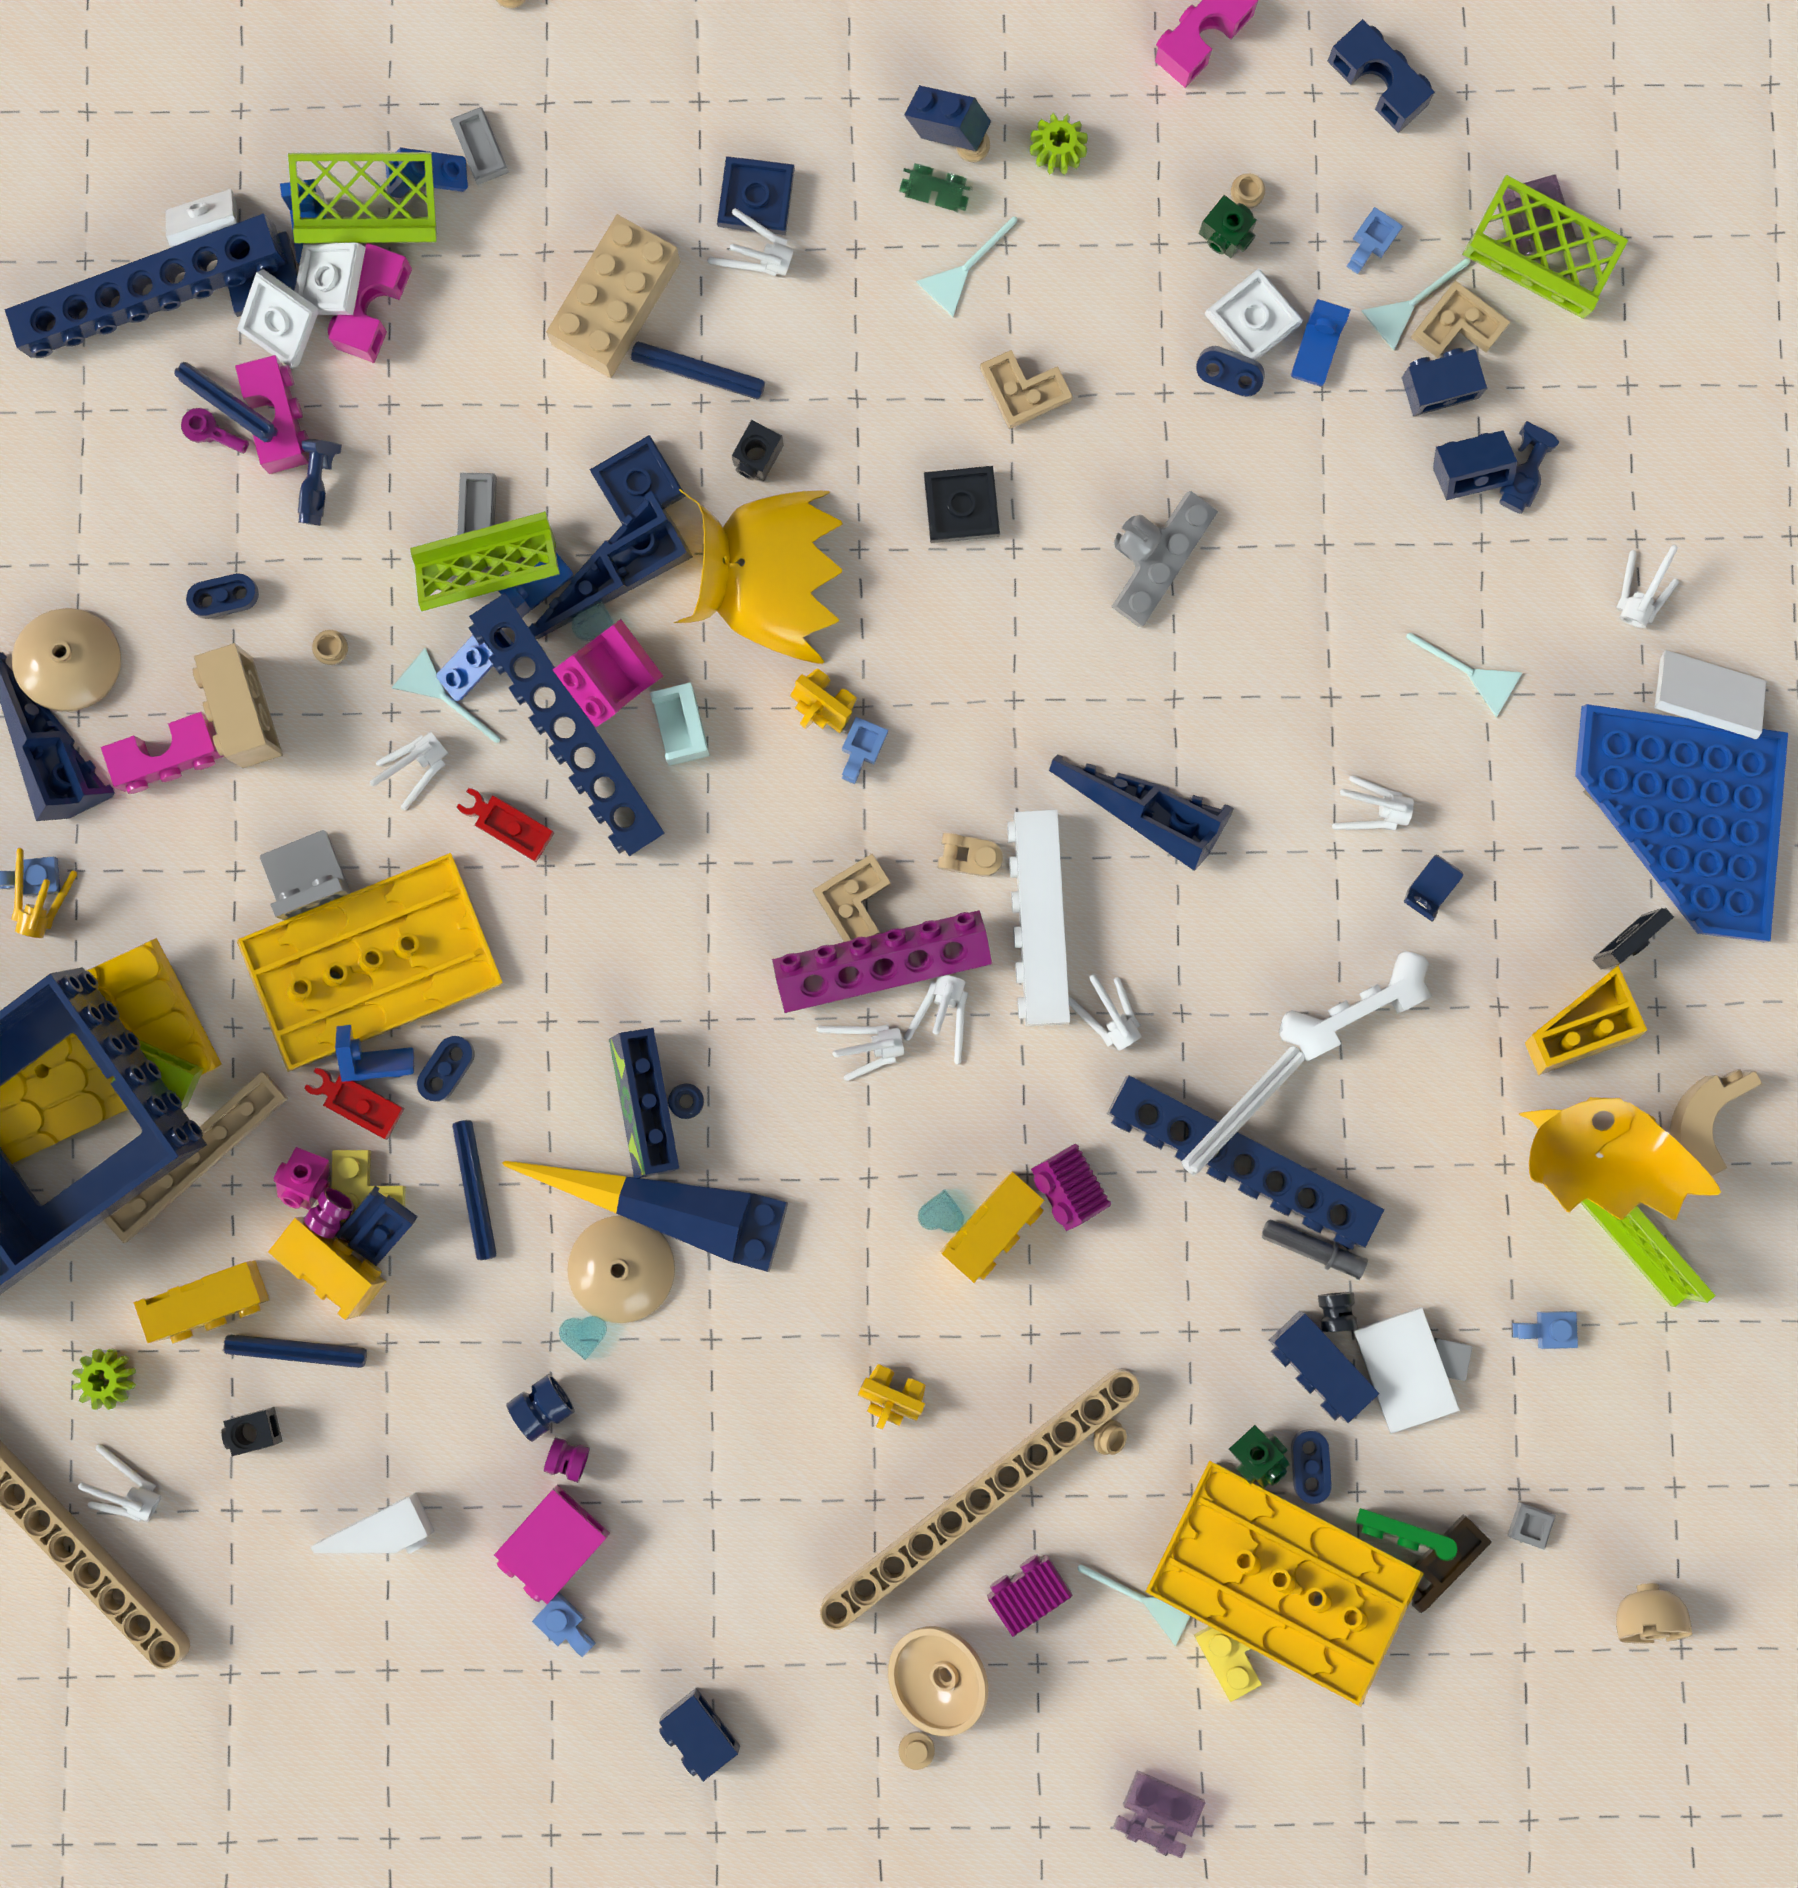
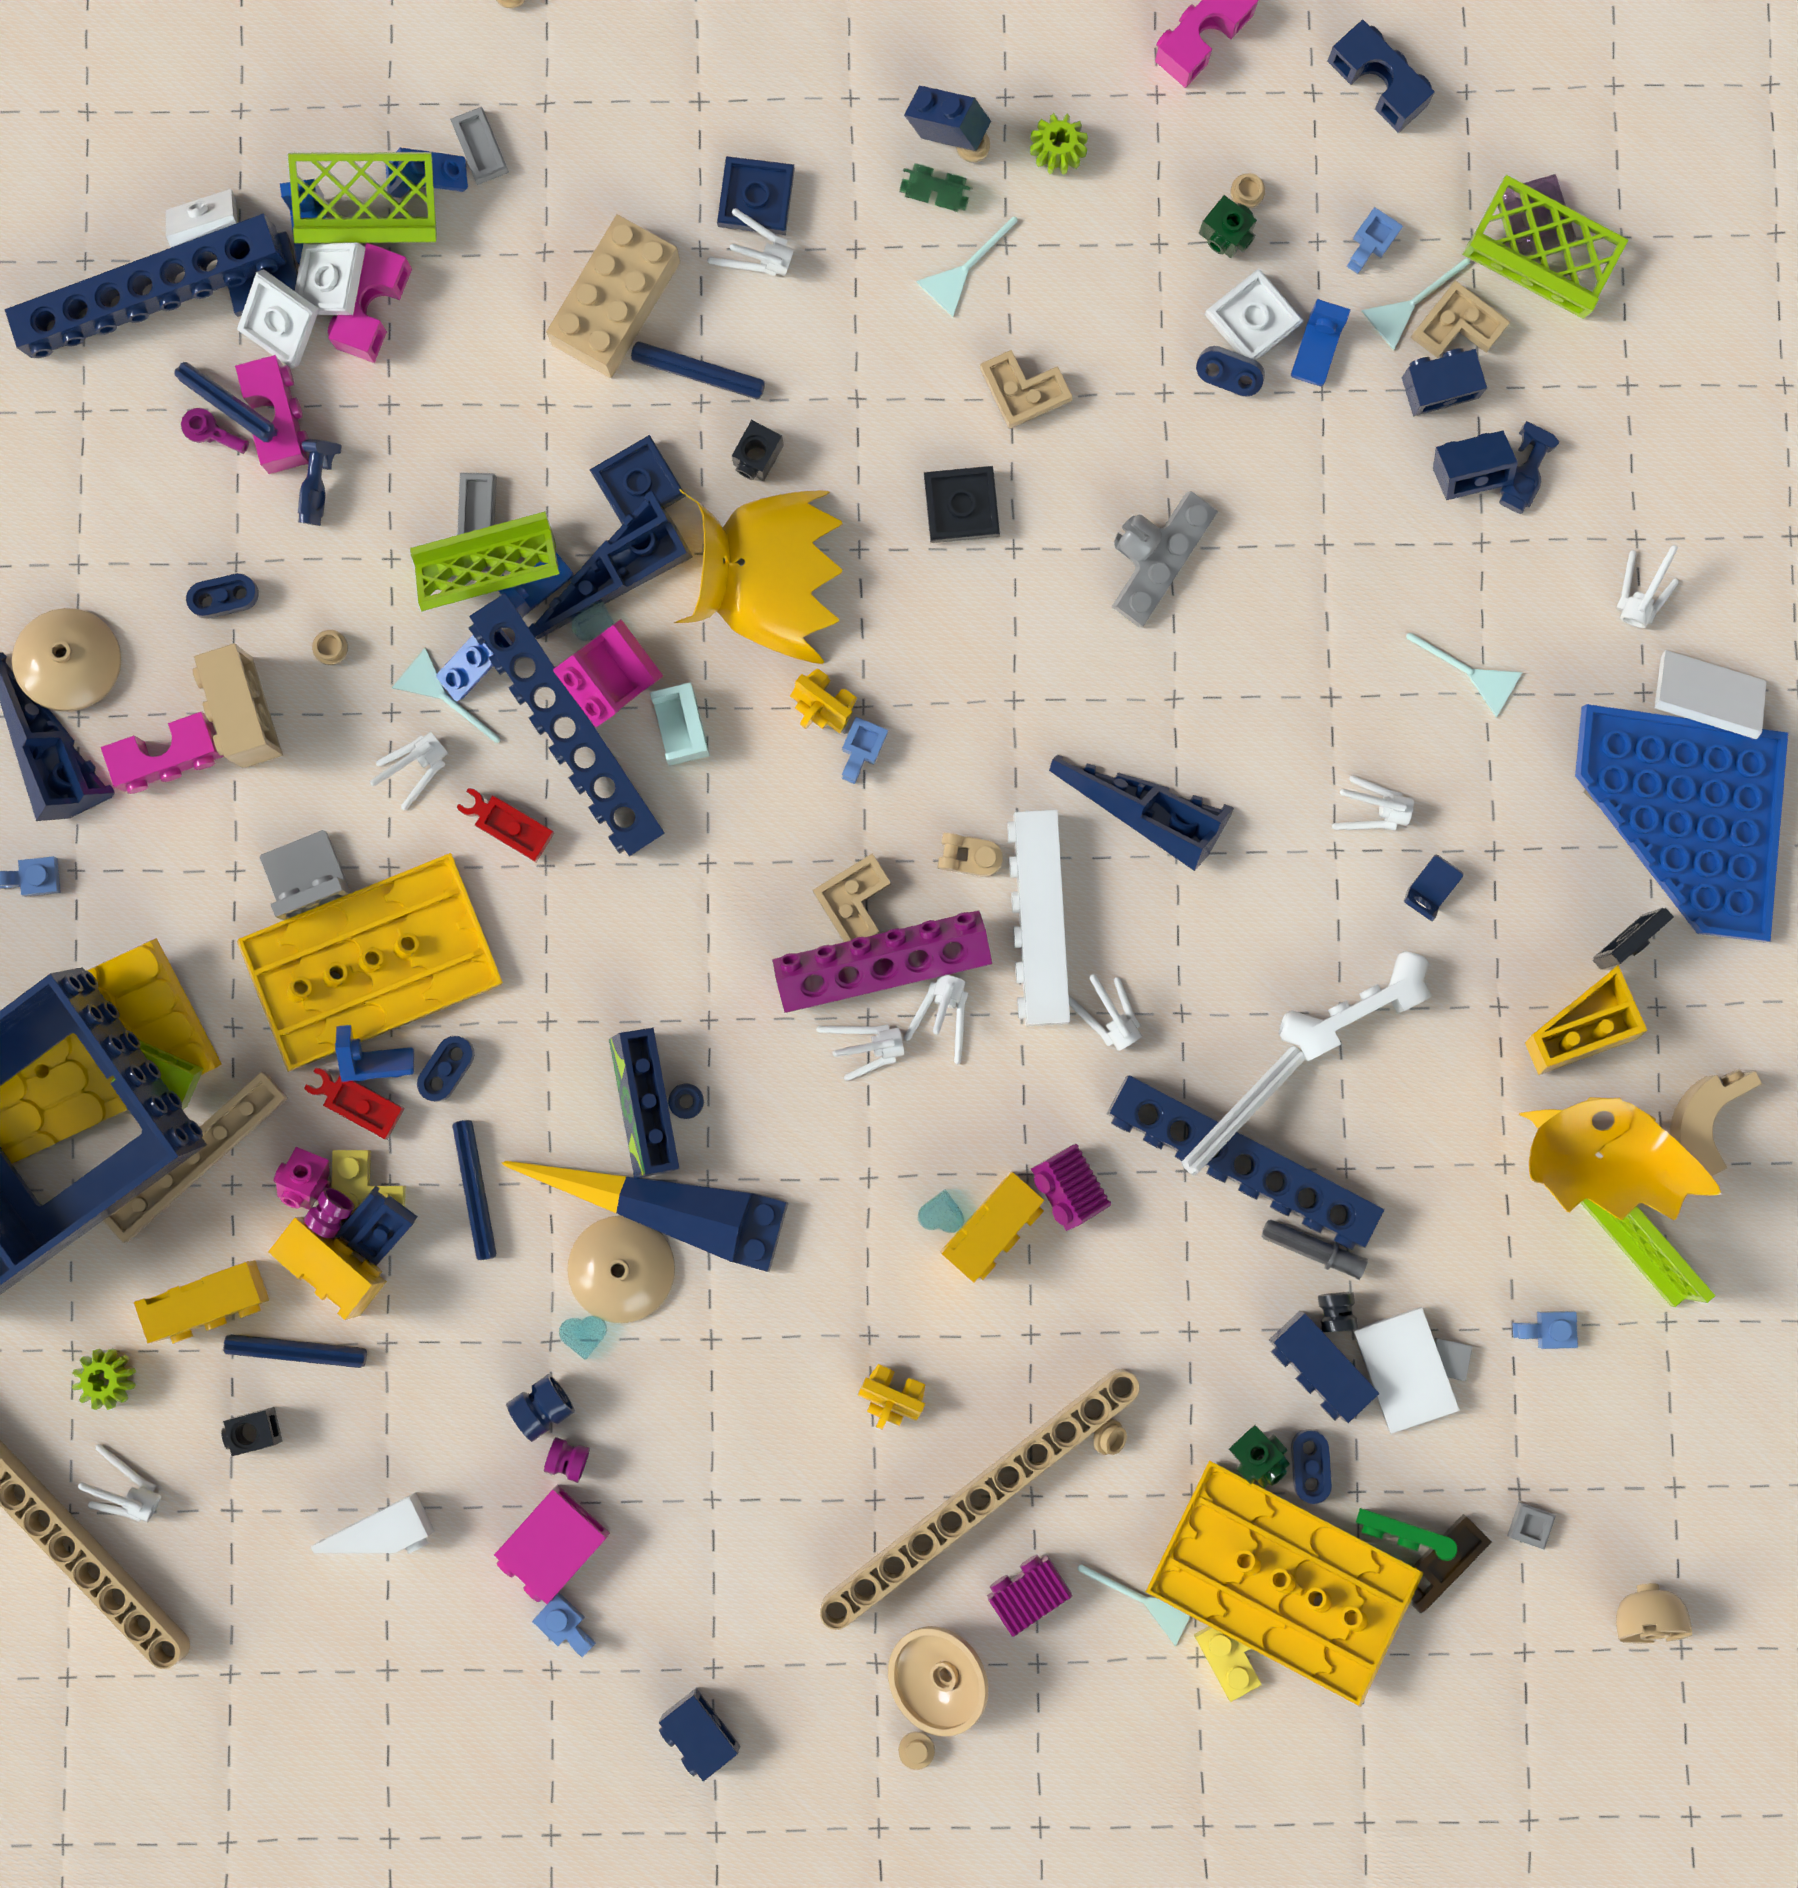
(33, 919): yellow plant -> none
(1163, 1804): clear purple plate -> none

